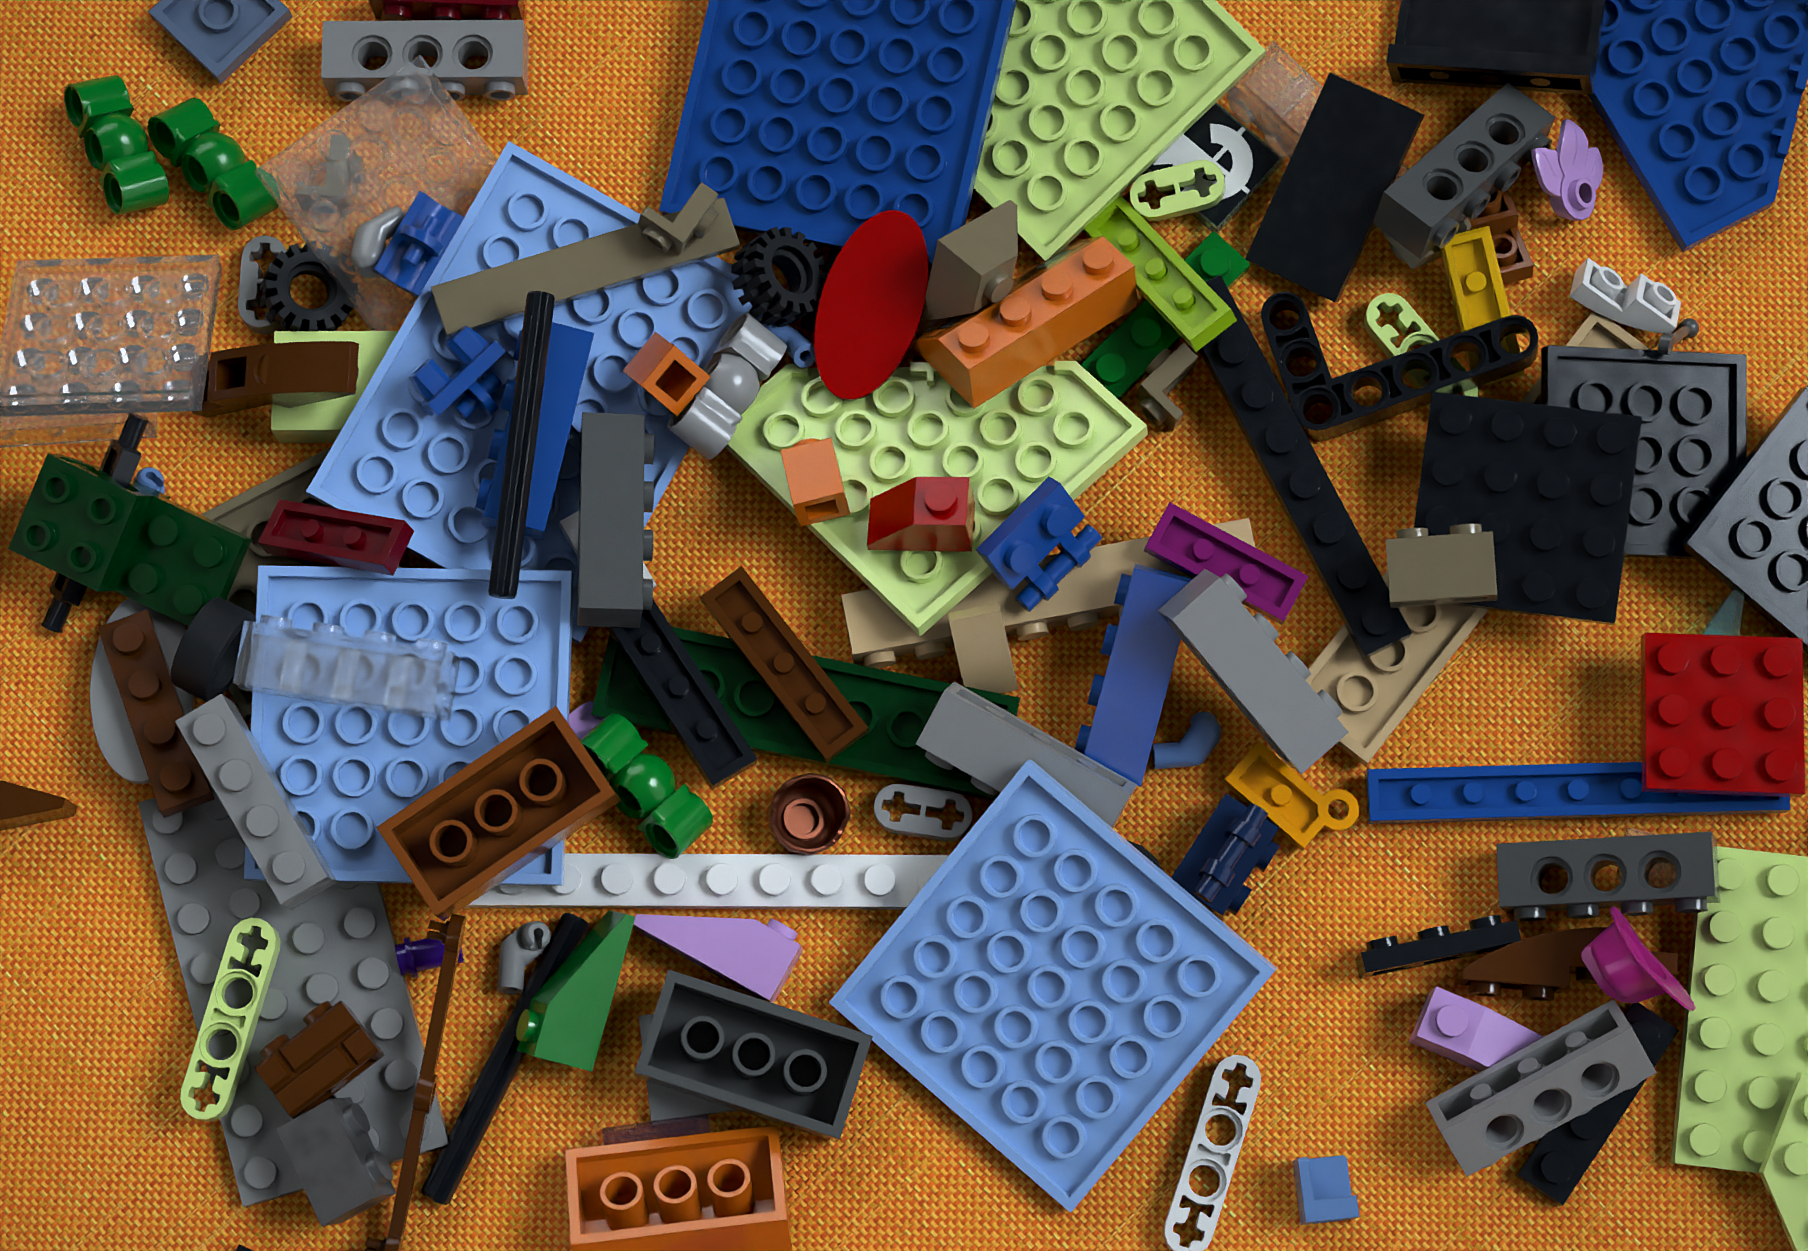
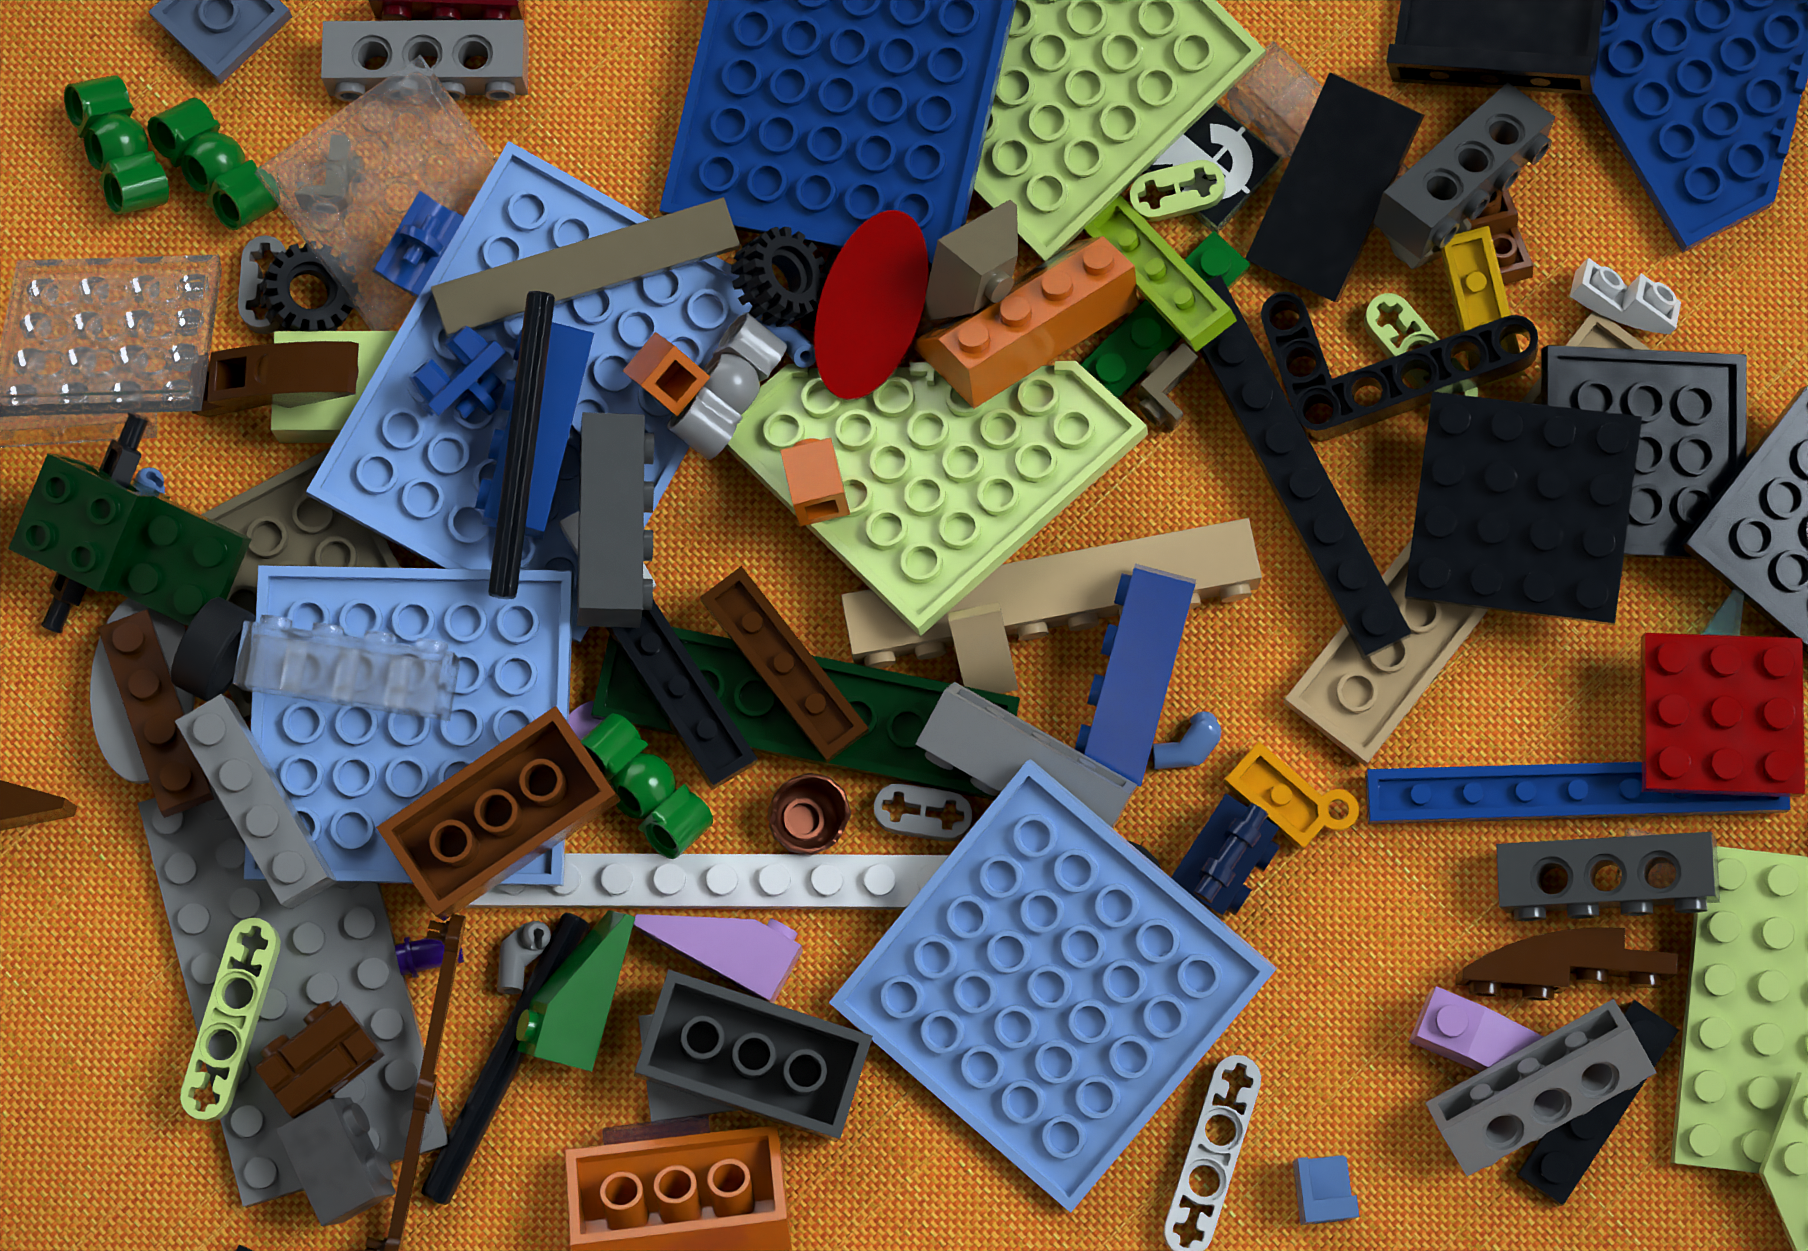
(336, 537): dark red plate -> none
(371, 240): light grey arm -> none
(694, 218): dark tan bracket -> none
(923, 516): red slope -> none
(1030, 535): blue plate -> none
(1197, 545): magenta plate -> none
(1254, 670): light grey brick -> none
(1436, 946): black plate -> none
(1441, 567): dark tan brick -> none
(1569, 173): lavender plate -> none
(1628, 968): dark pink piece -> none
(1688, 328): dark grey hinge -> none

